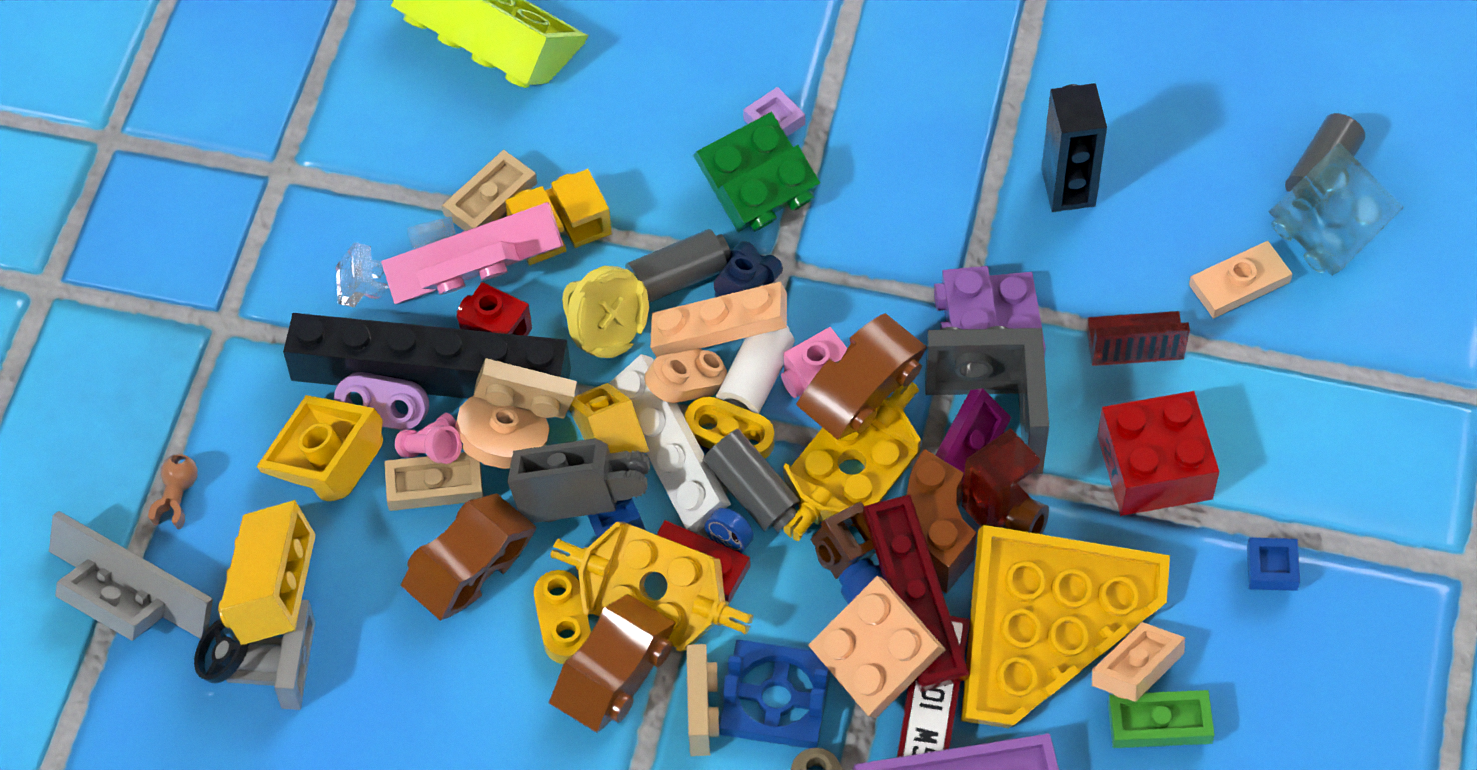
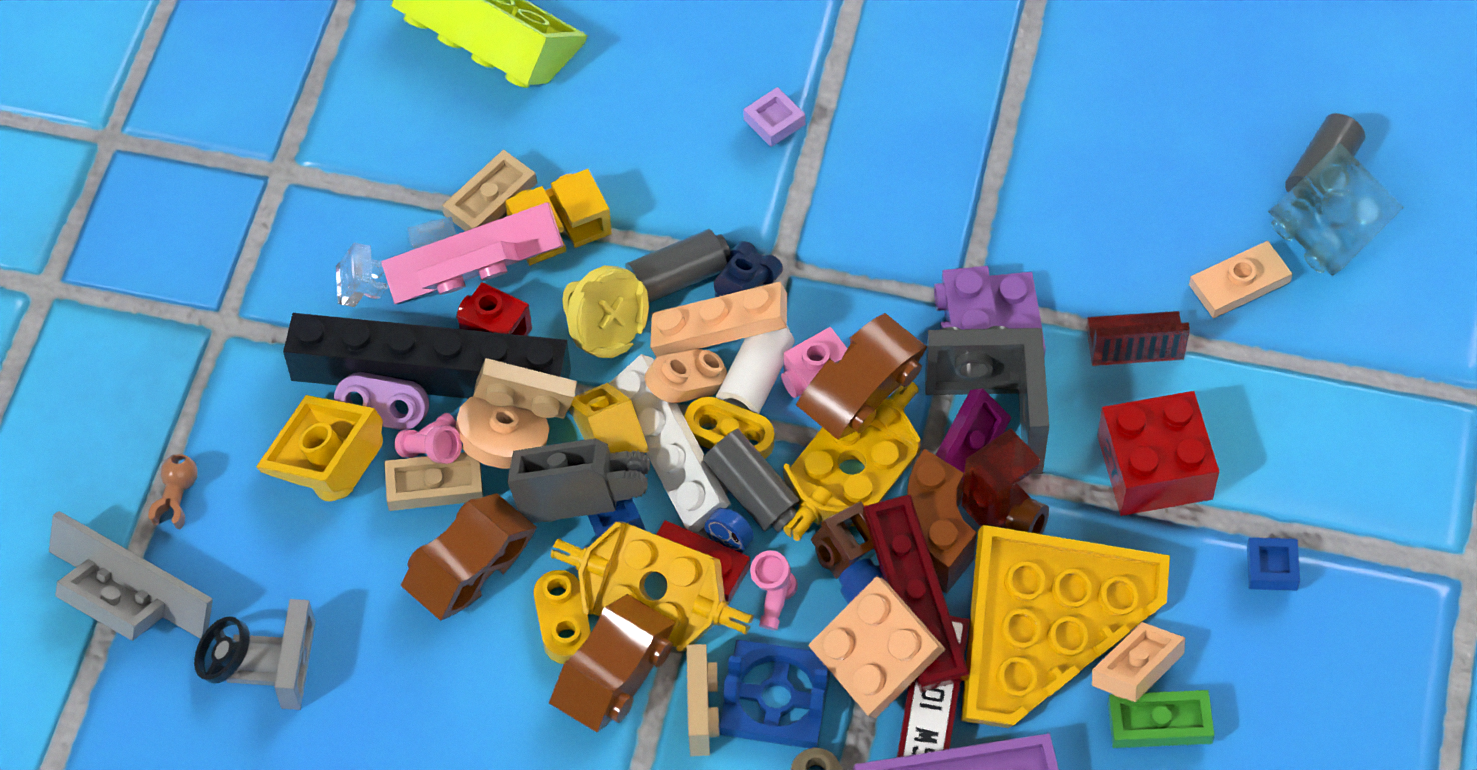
(267, 573): yellow brick -> none
(757, 173): green plate -> none
(773, 574): none -> bright pink piece
(1073, 147): black brick -> none

